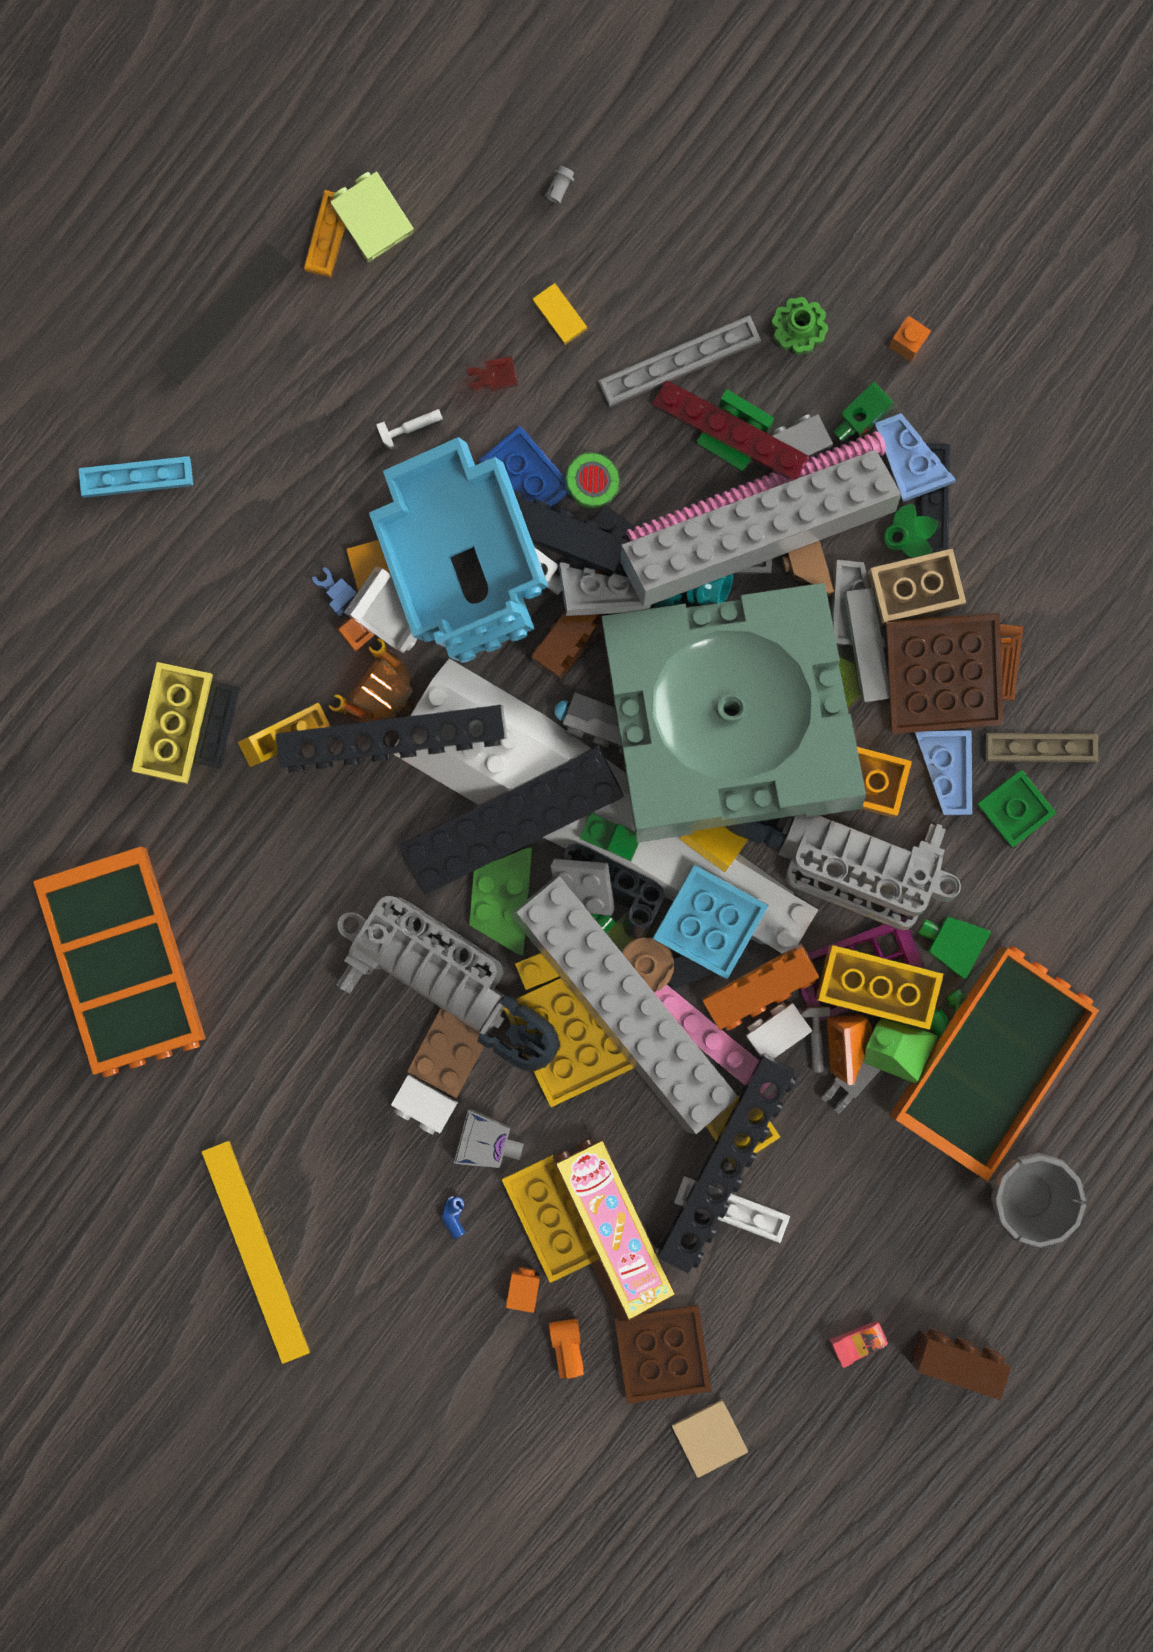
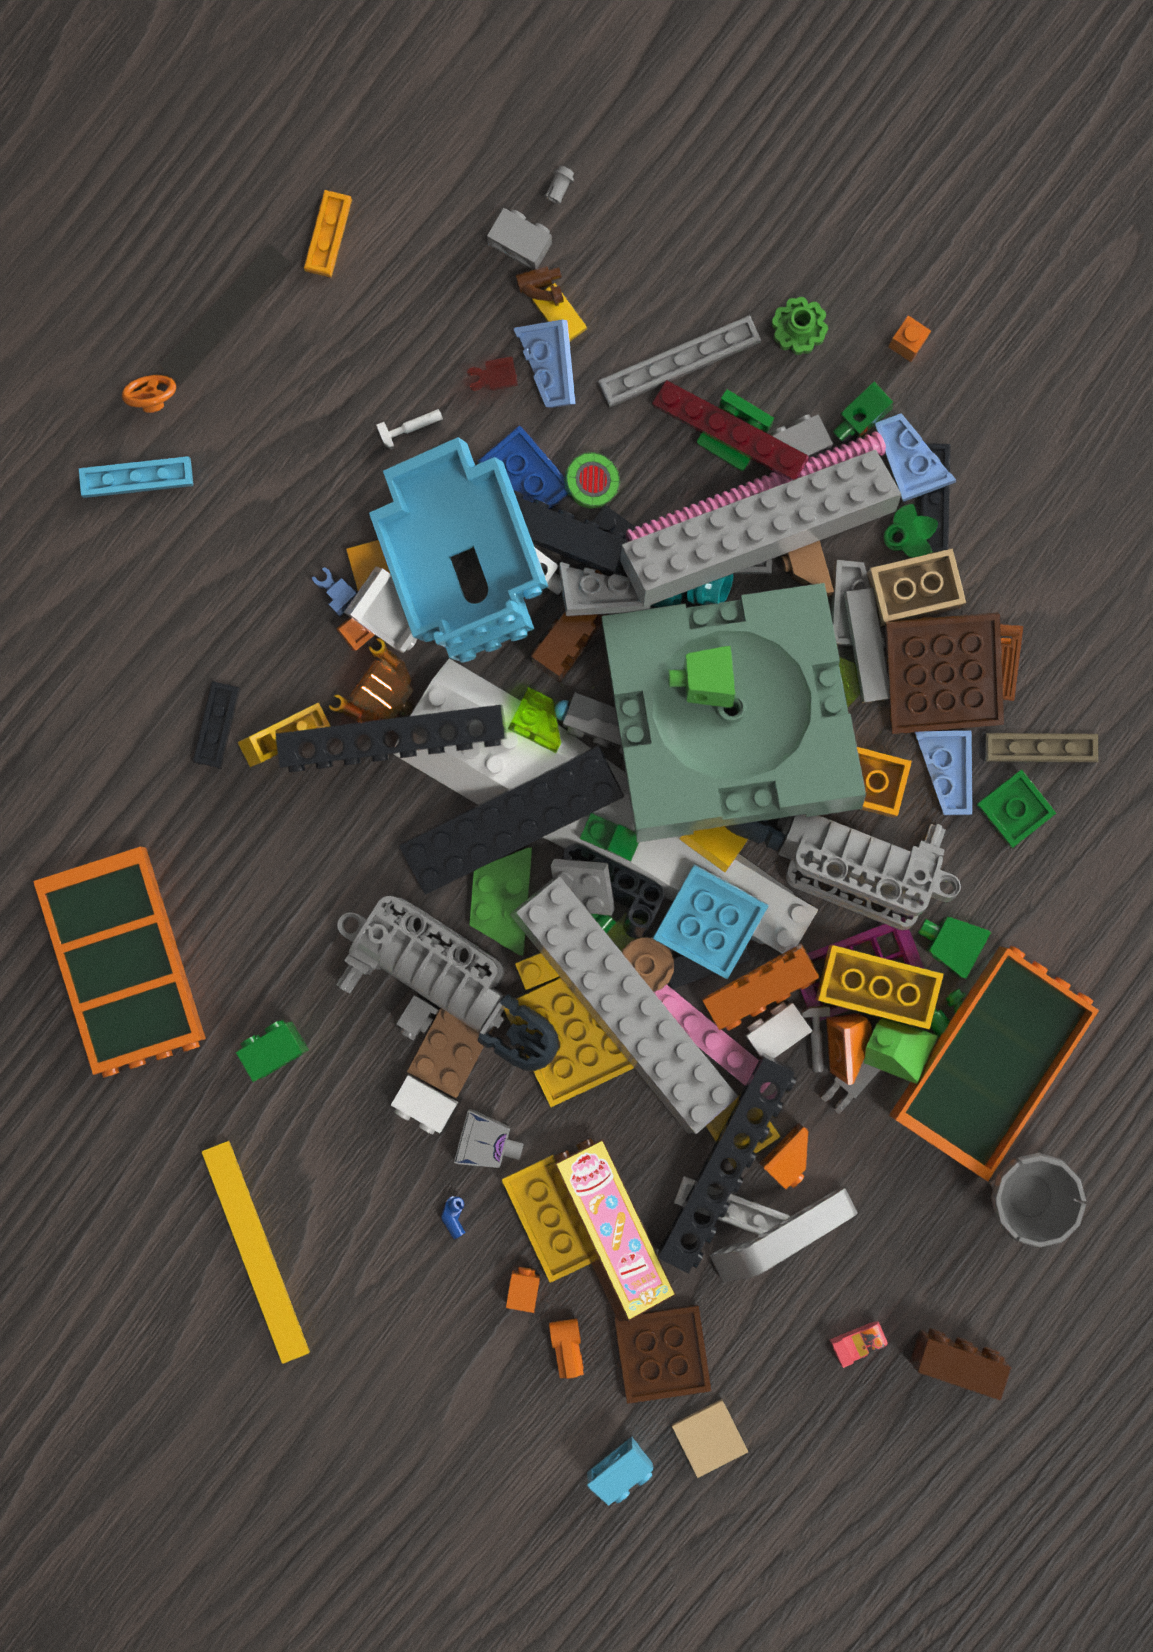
(149, 397): none -> orange piece
(172, 723): light yellow brick -> none
(272, 1051): none -> green brick
(371, 215): yellowish green panel -> none
(416, 1017): none -> light grey brick
(520, 238): none -> light grey brick
(533, 280): none -> reddish brown plant
(537, 720): none -> clear neon green wing
(549, 354): none -> light blue wing
(620, 1472): none -> medium azure slope
(706, 677): none -> bright green torso
(786, 1238): none -> beam
(788, 1158): none -> orange slope

